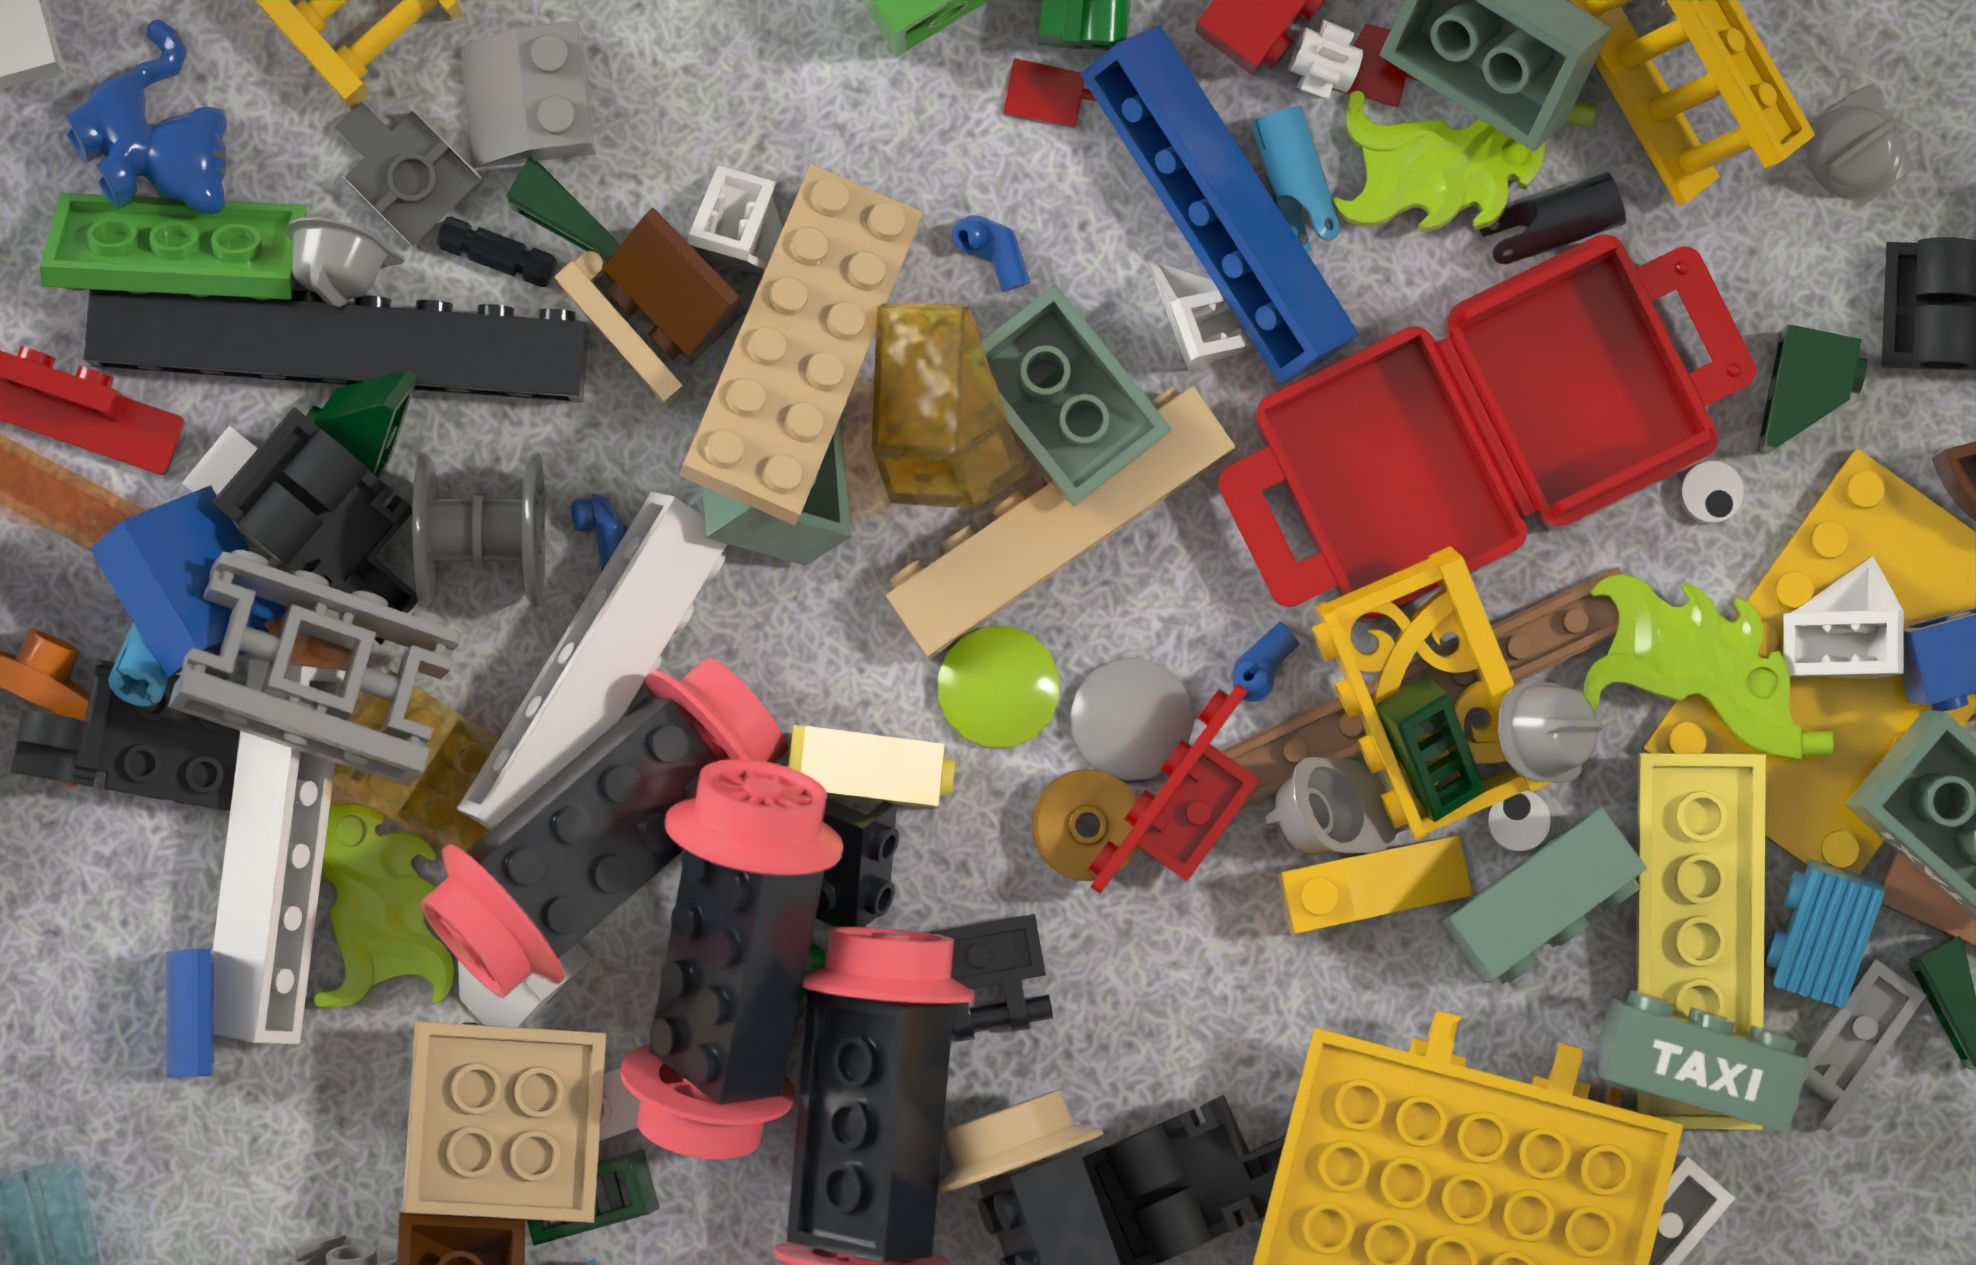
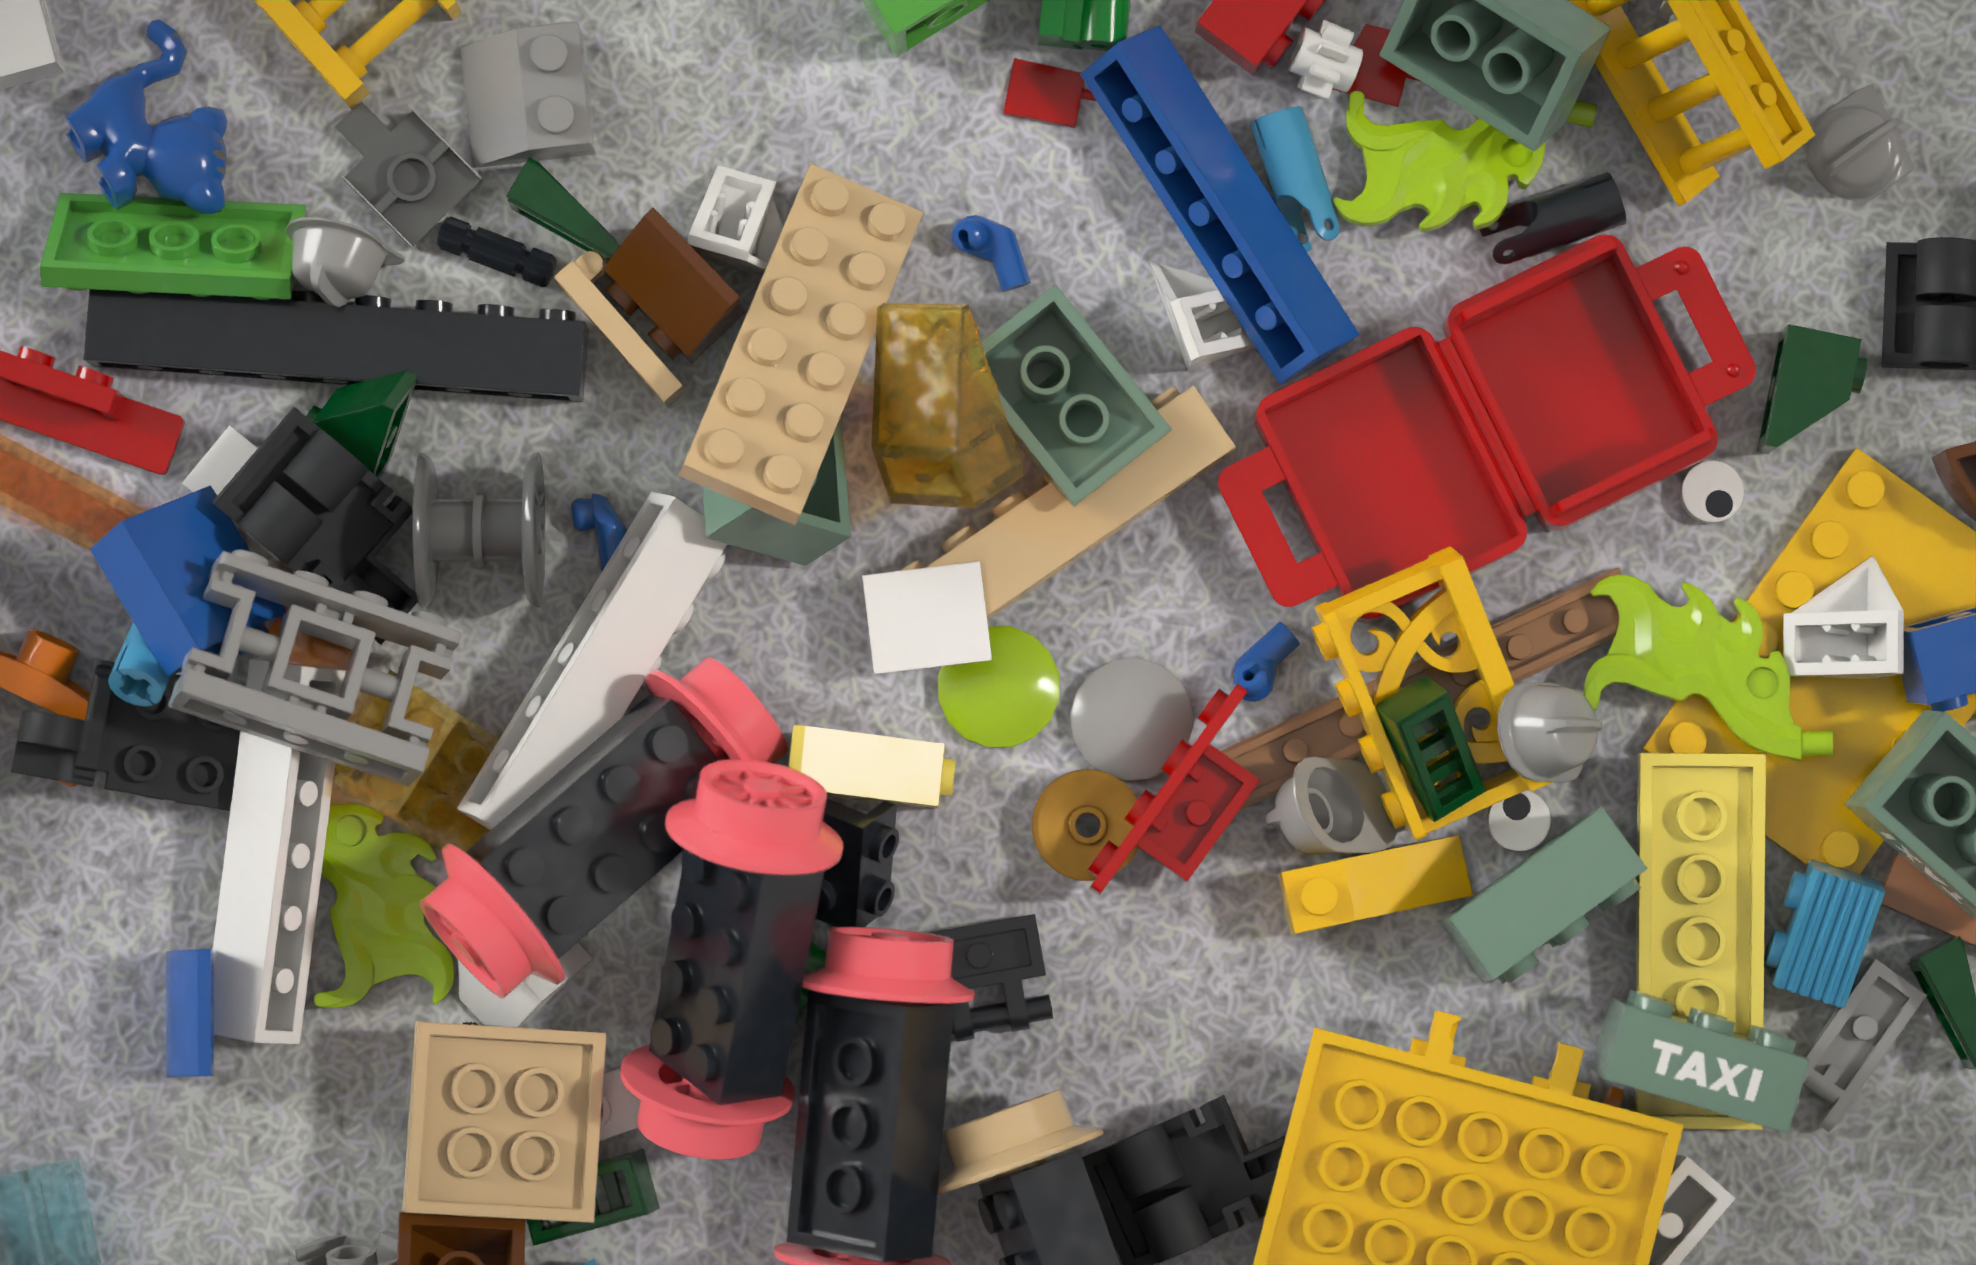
(927, 617): none -> white sticker

